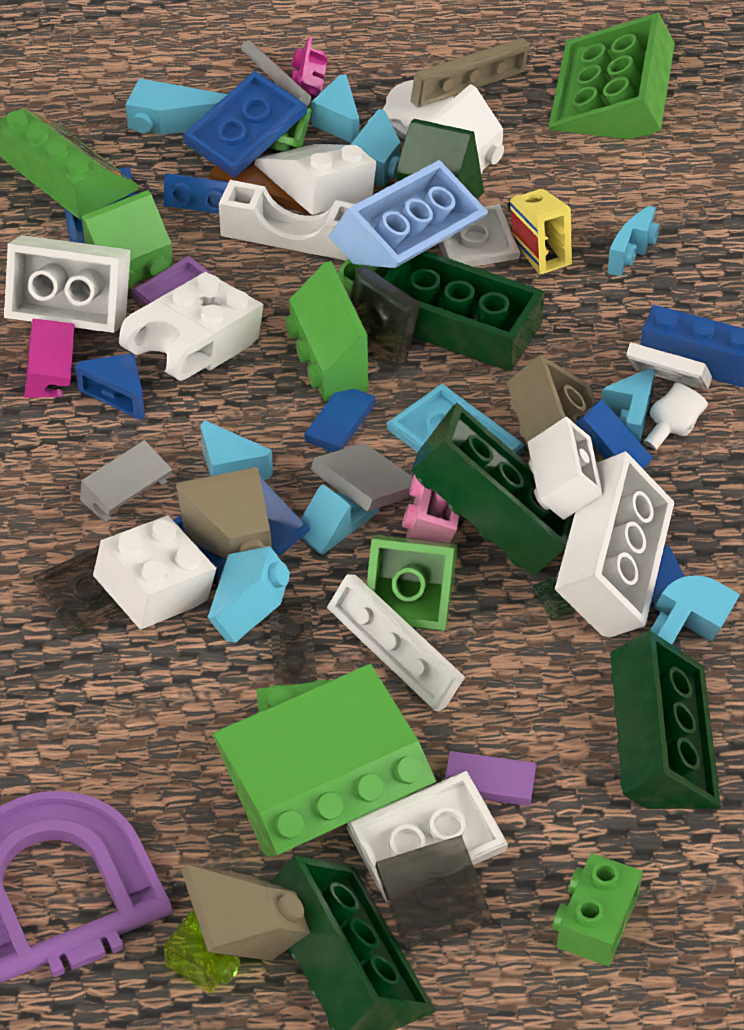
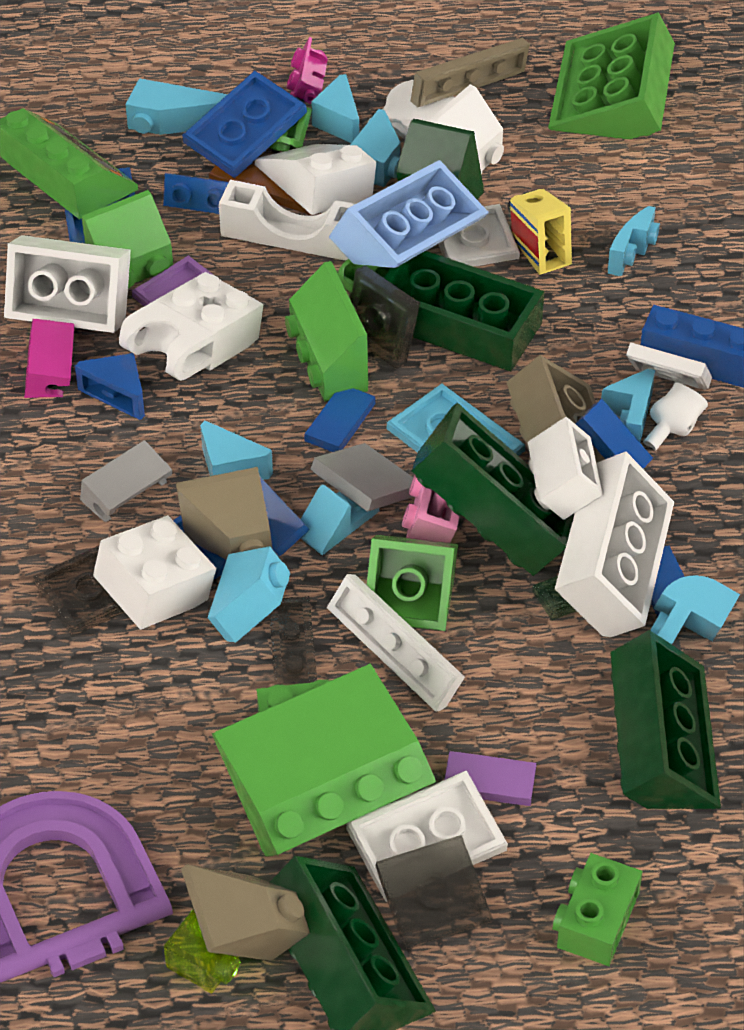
(274, 72): light grey bar -> none

